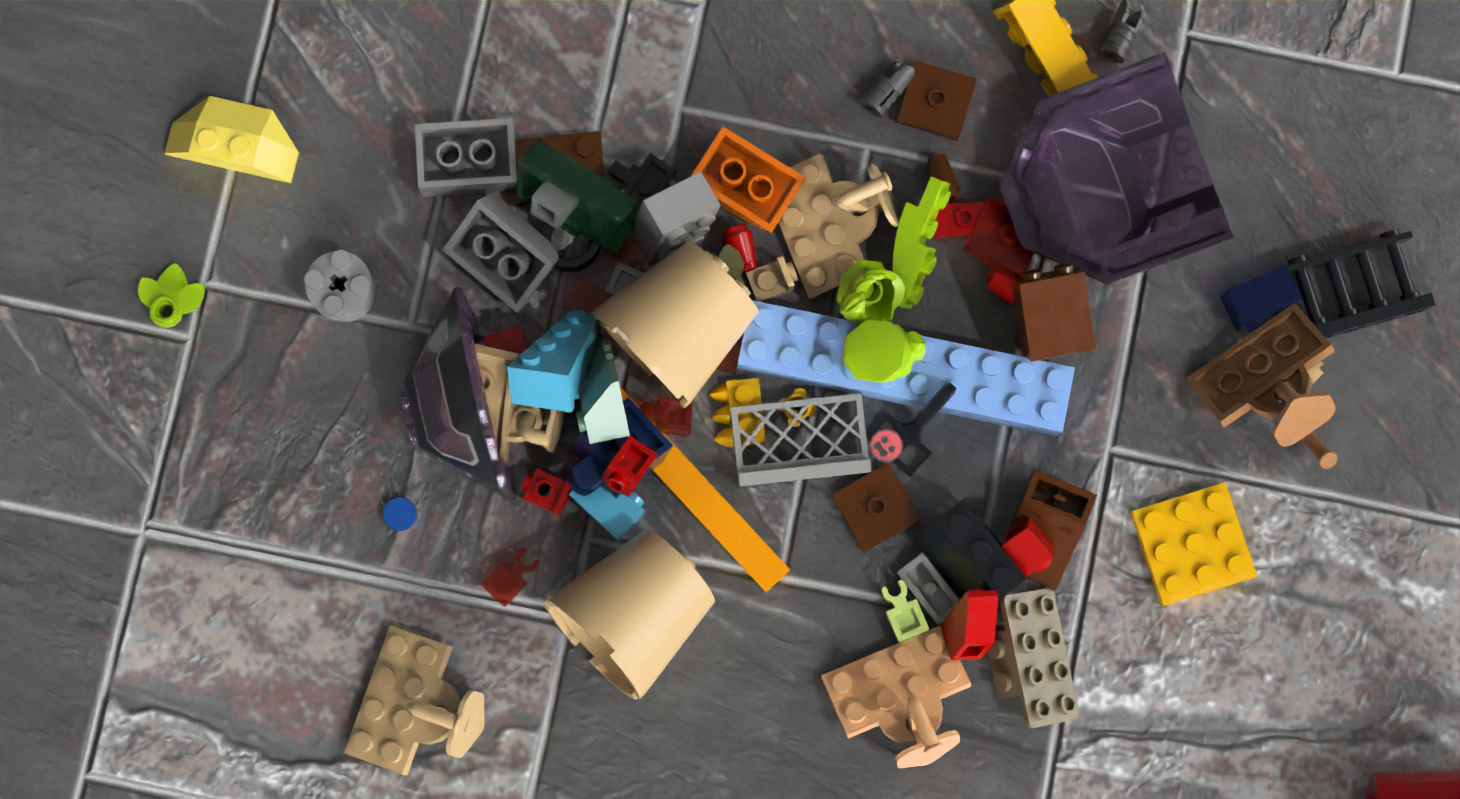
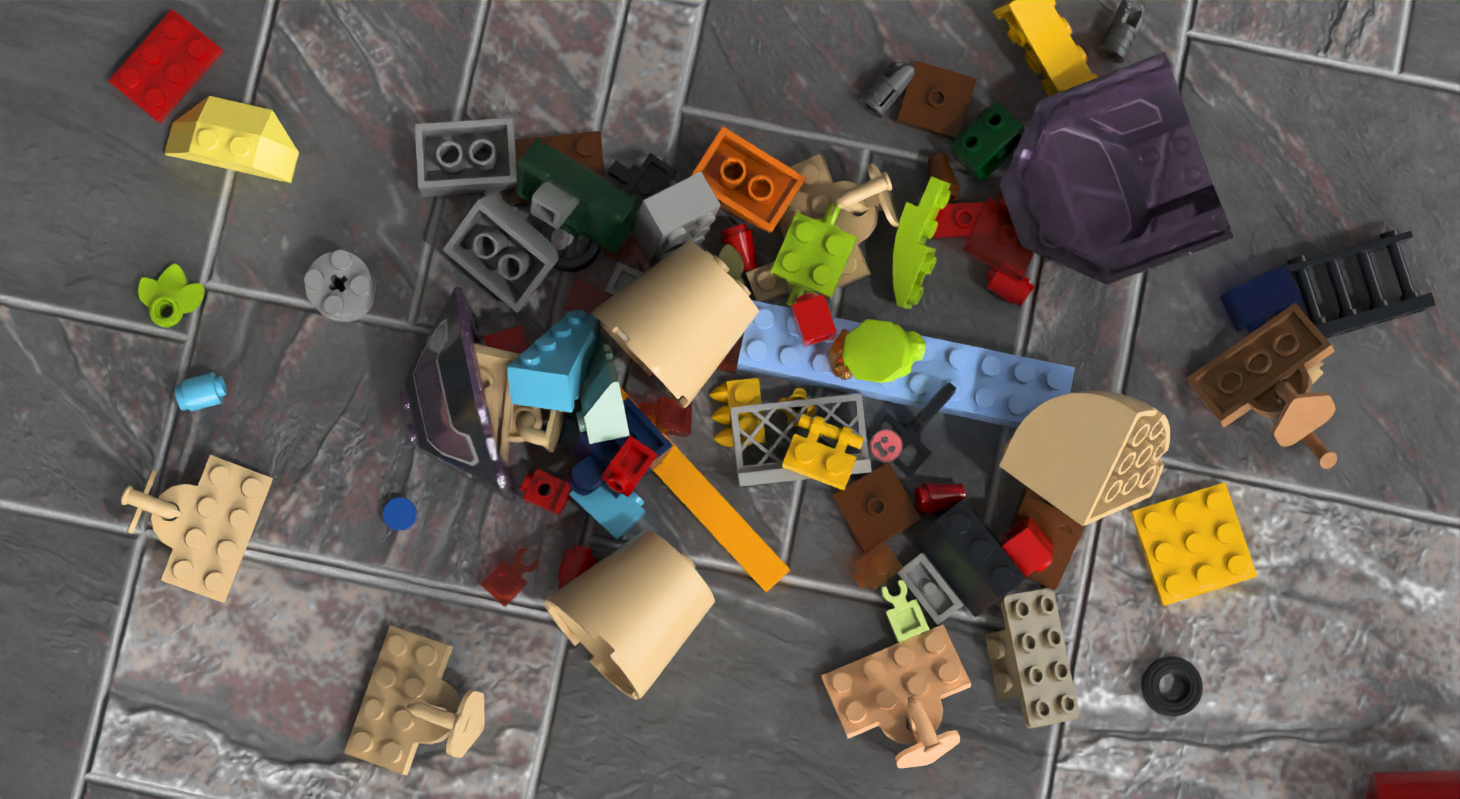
(165, 66): none -> red plate
(200, 392): none -> medium azure brick
(209, 527): none -> tan plate
(574, 564): none -> red brick
(812, 319): none -> red brick
(813, 255): none -> lime plate
(821, 461): none -> yellow plate
(835, 357): none -> clear orange arm
(869, 292): lime piece -> none
(876, 567): none -> clear orange bracket
(938, 496): none -> red cone
(971, 625): red slope -> none
(987, 141): none -> dark green brick
(1052, 313): reddish brown slope -> none
(1089, 452): none -> tan brick
(1192, 686): none -> black tyre

